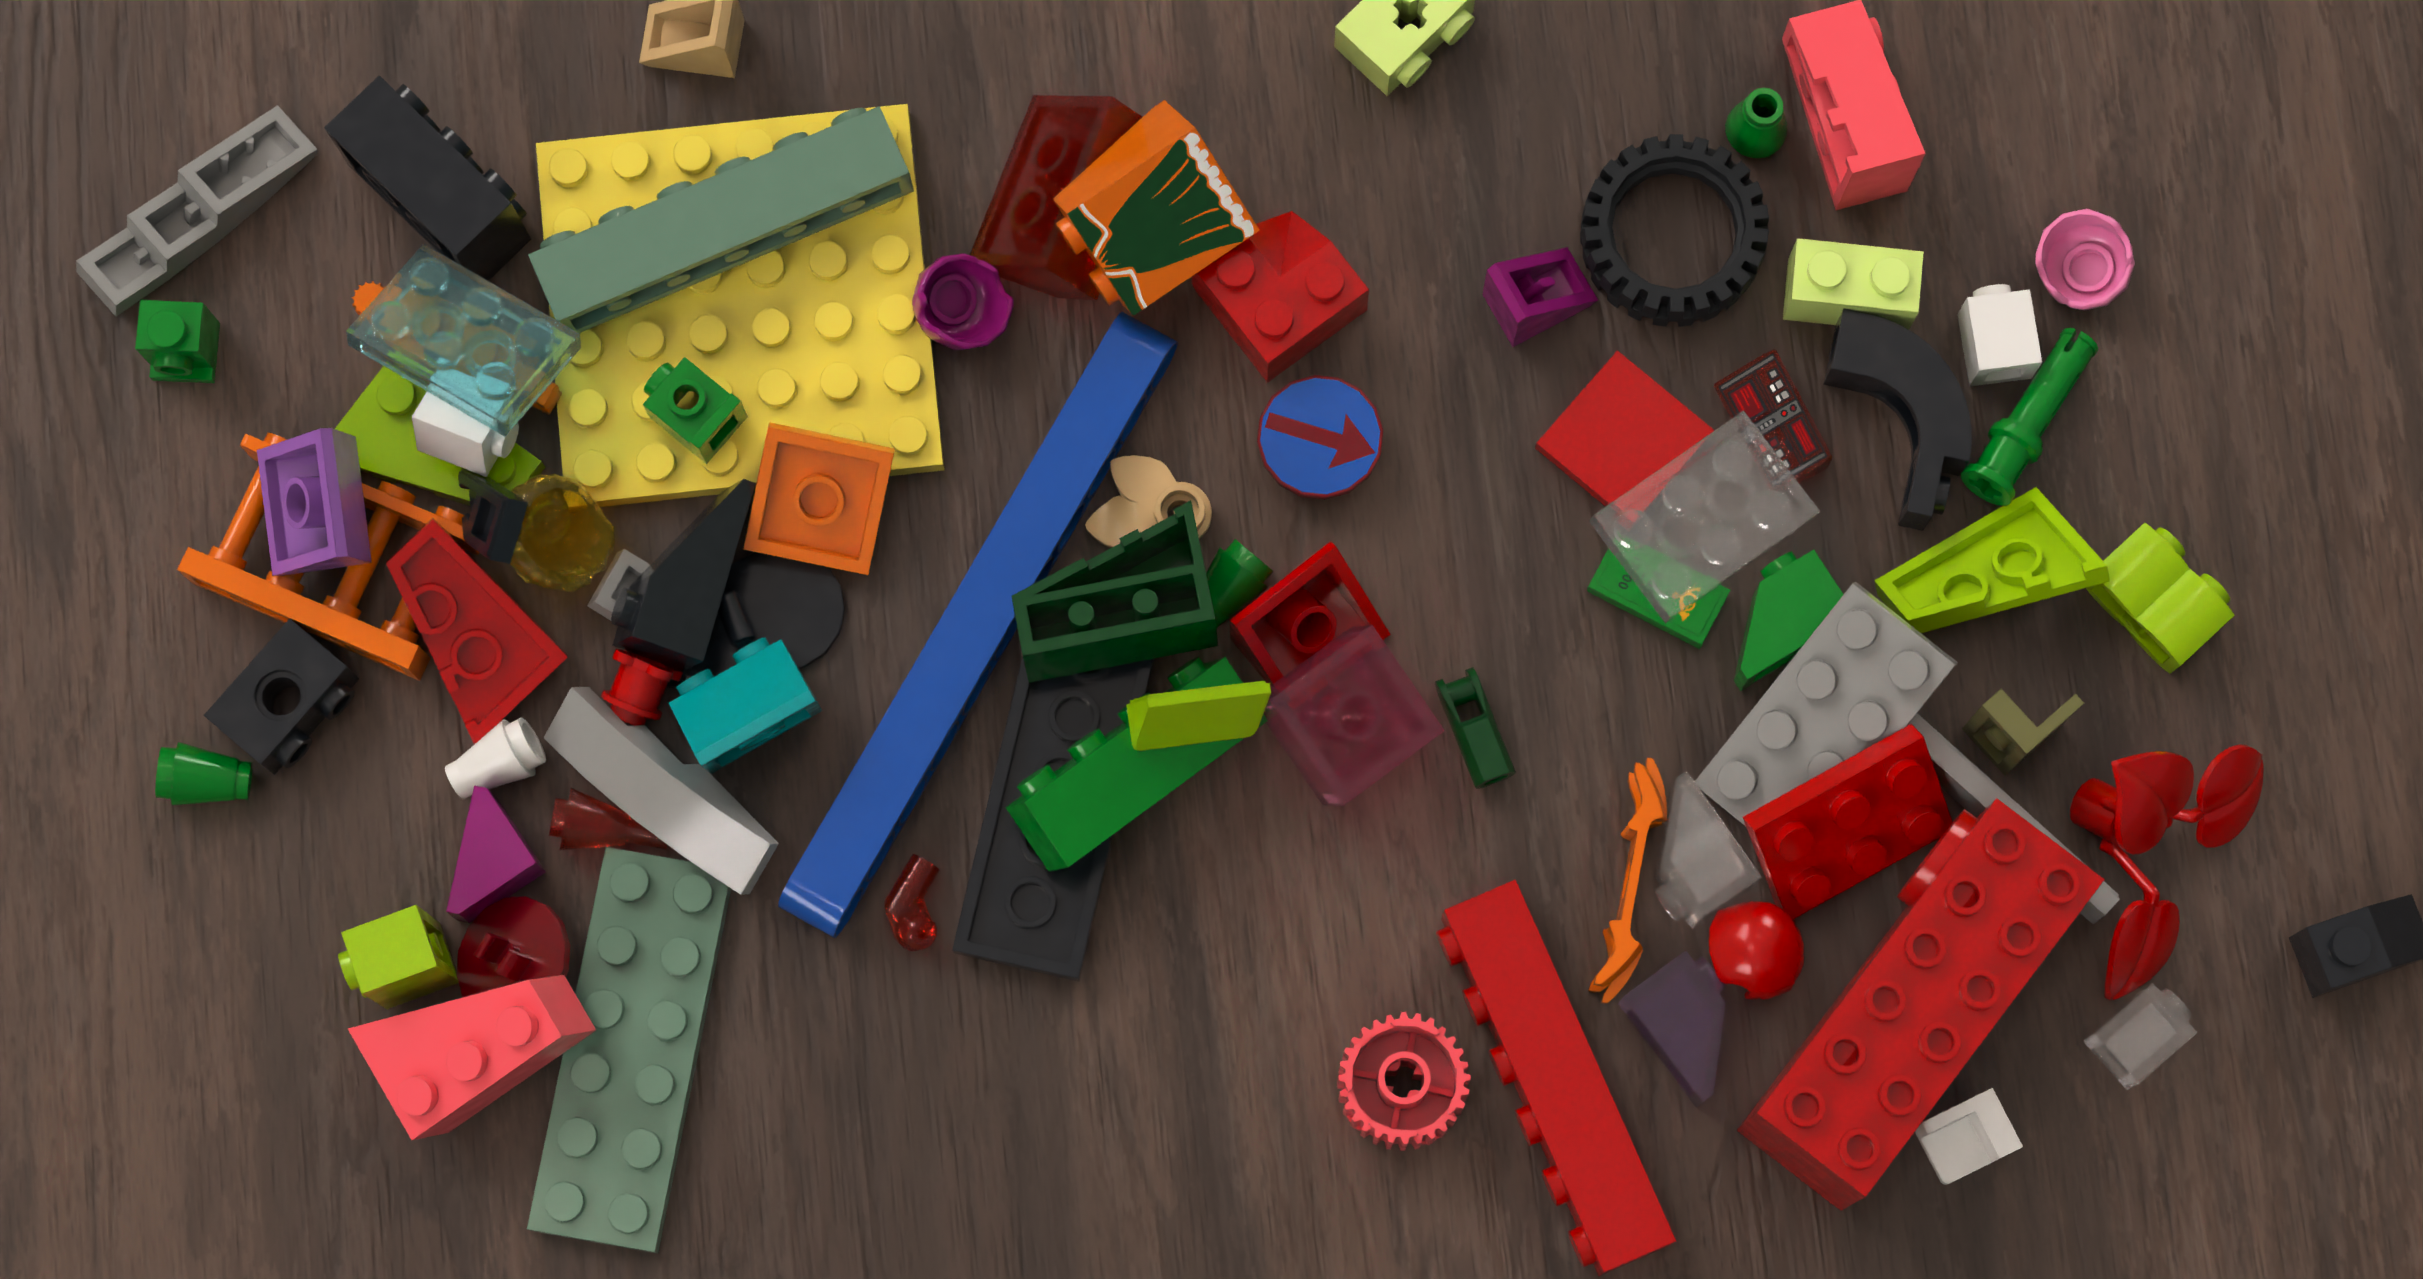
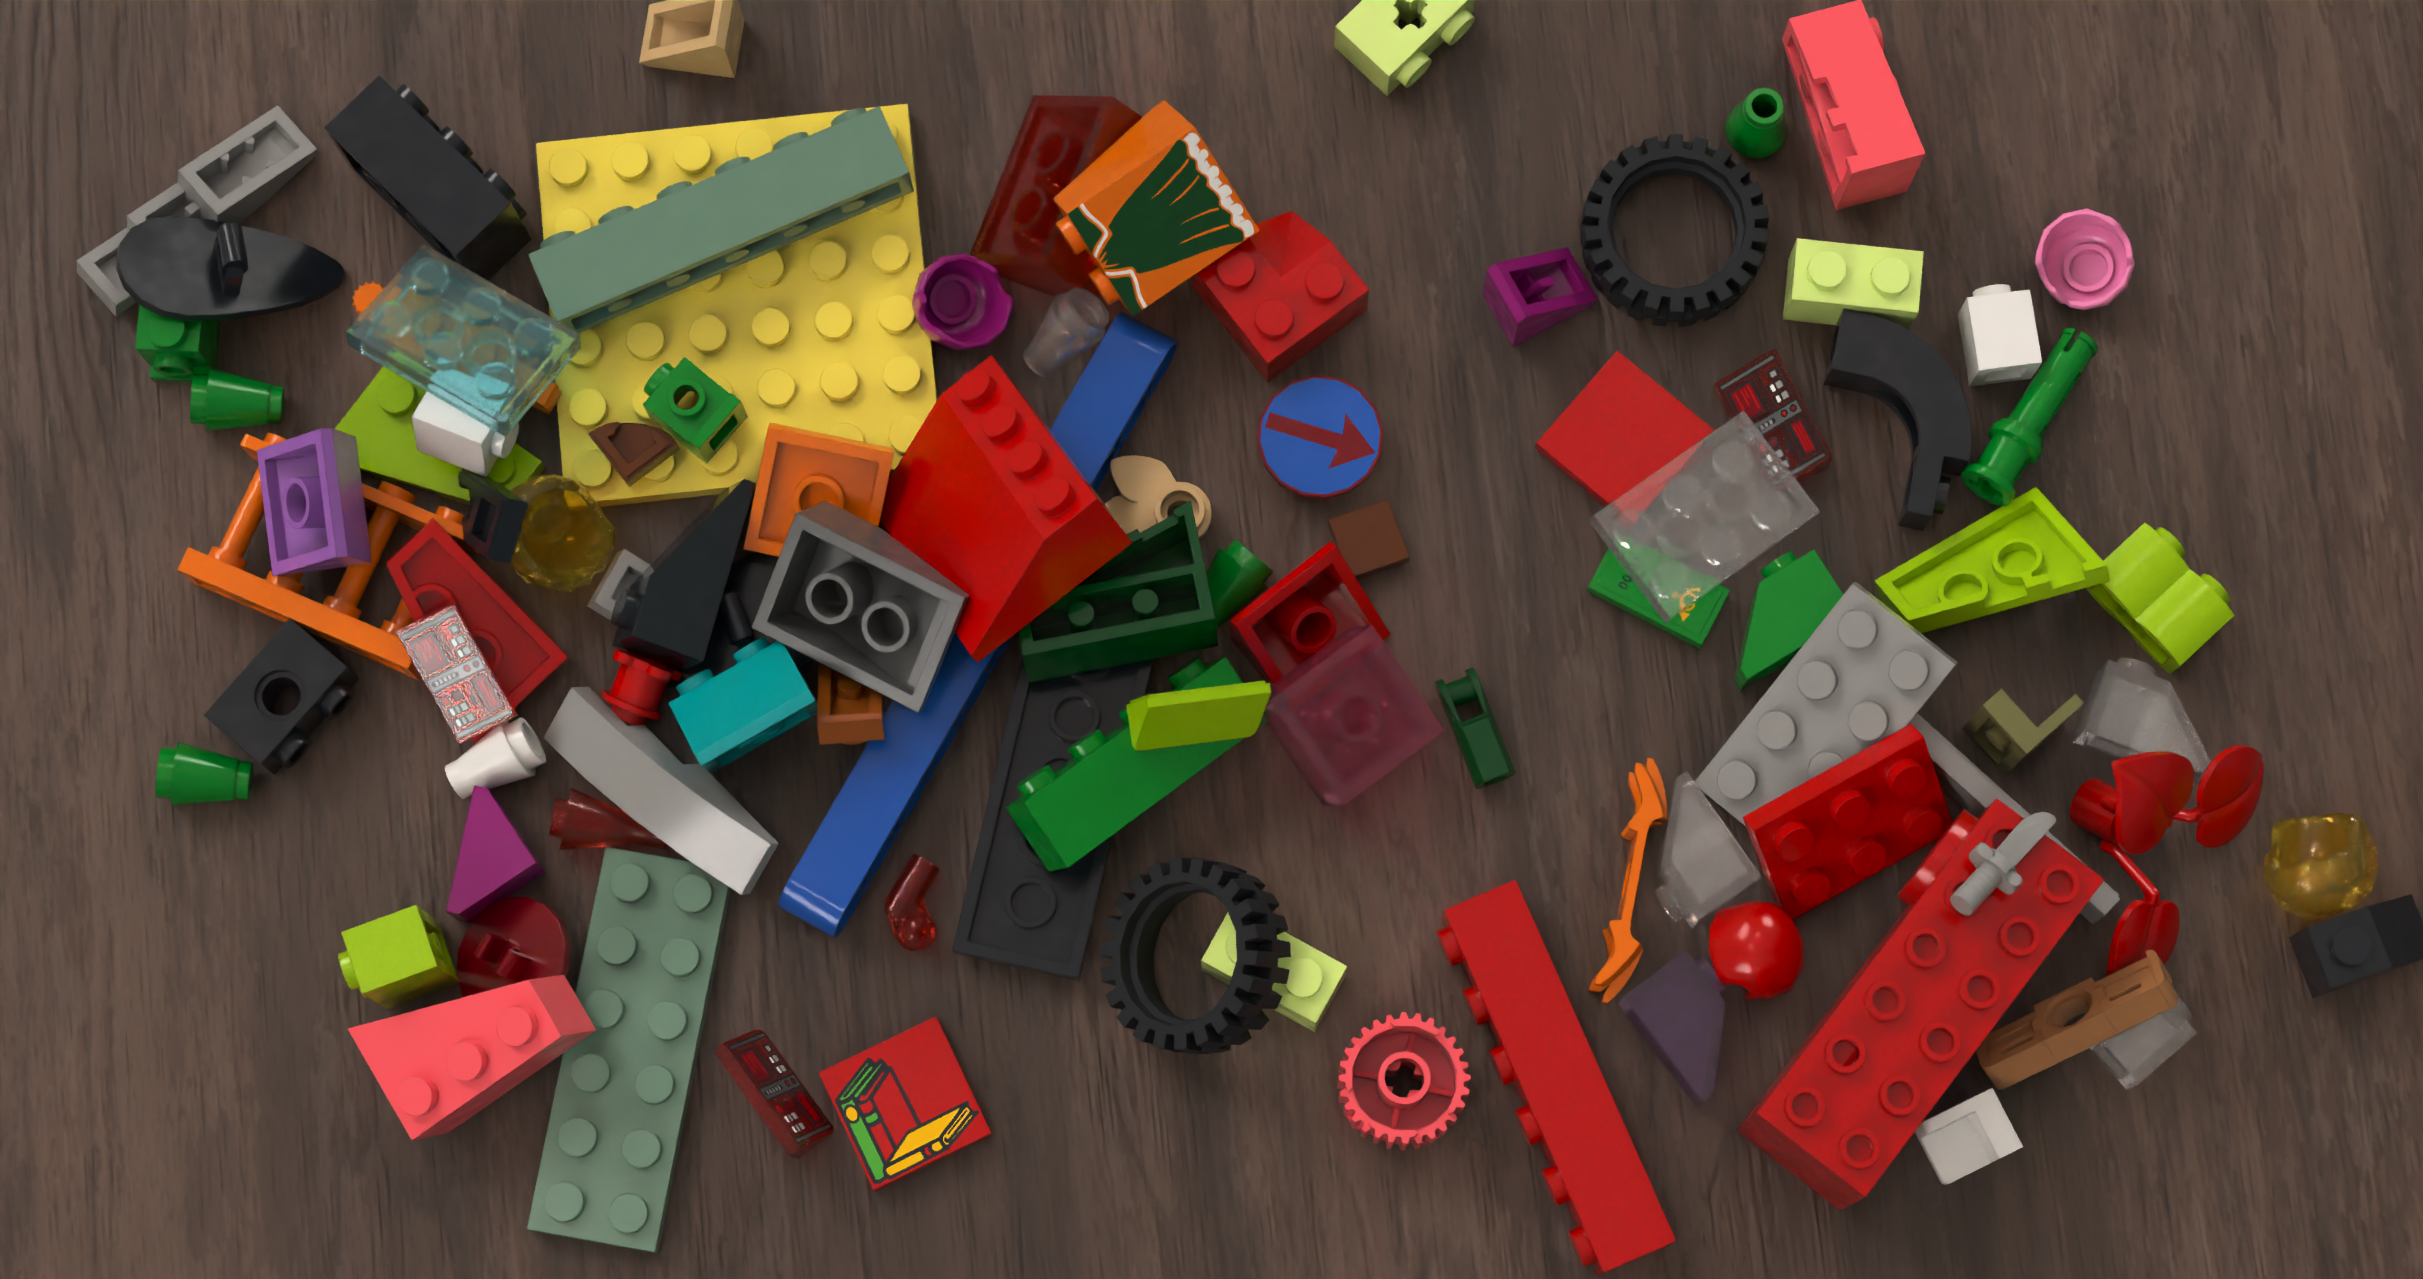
(220, 269): none -> black shield
(234, 401): none -> green cone
(456, 672): none -> slope
(633, 448): none -> reddish brown tile
(775, 1092): none -> slope
(848, 710): none -> dark orange plate
(861, 604): none -> dark grey slope
(905, 1104): none -> tile
(997, 507): none -> red slope
(1068, 329): none -> clear cone
(1137, 937): none -> black tyre
(1311, 978): none -> yellowish green brick
(1369, 539): none -> reddish brown tile
(1996, 867): none -> light grey piece
(2111, 1008): none -> medium nougat piece
(2137, 714): none -> clear slope
(2320, 864): none -> clear yellow hair

